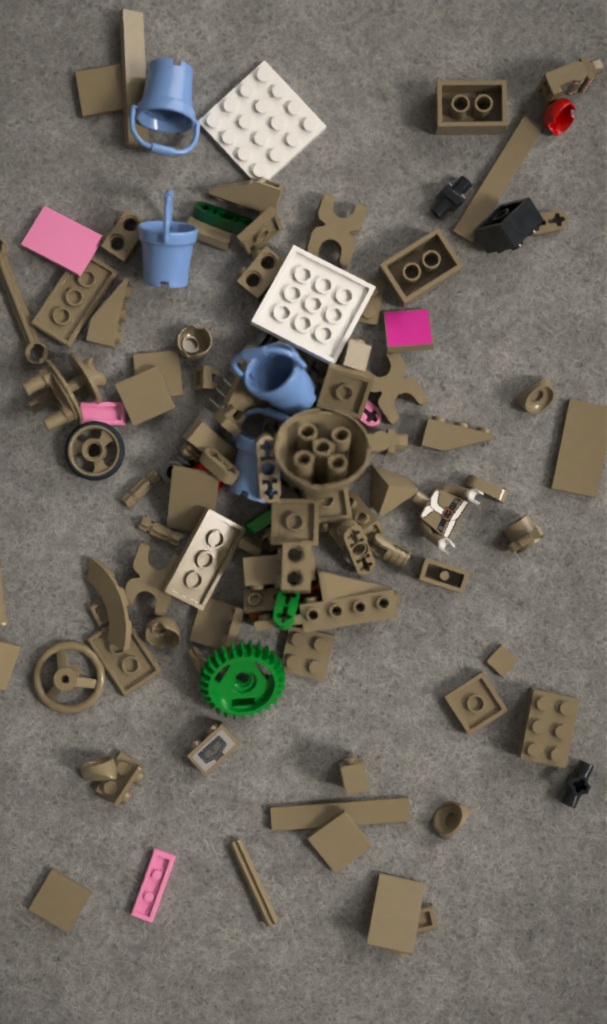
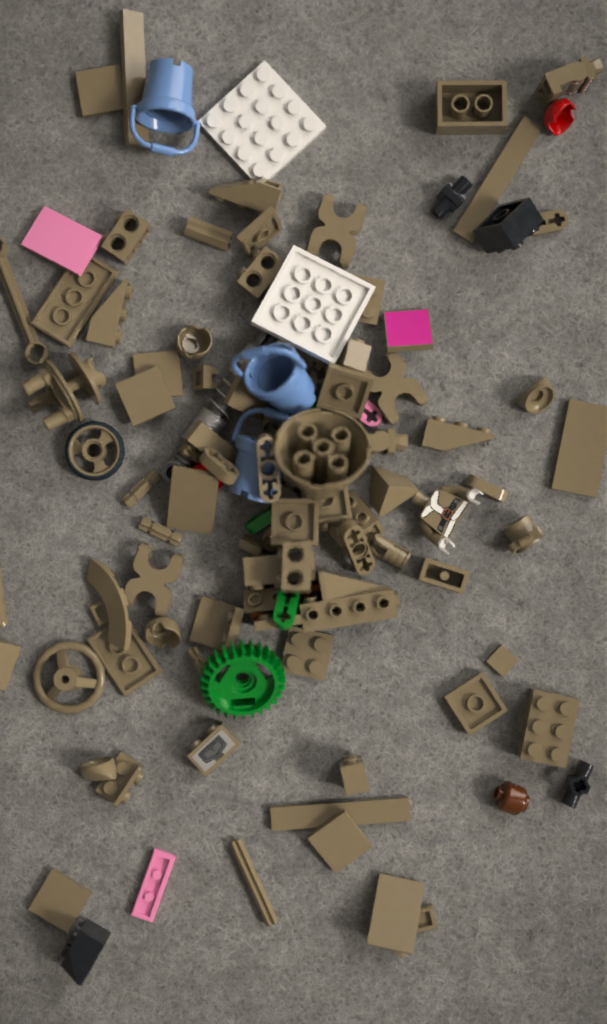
(86, 946): none -> black slope
(108, 412): bright pink tile -> none
(166, 248): medium blue piece -> none
(204, 559): plate -> none
(220, 217): dark green beam -> none
(228, 421): dark tan tile -> none
(420, 267): dark tan brick -> none
(450, 818): dark tan piece -> none
(511, 798): none -> reddish brown head

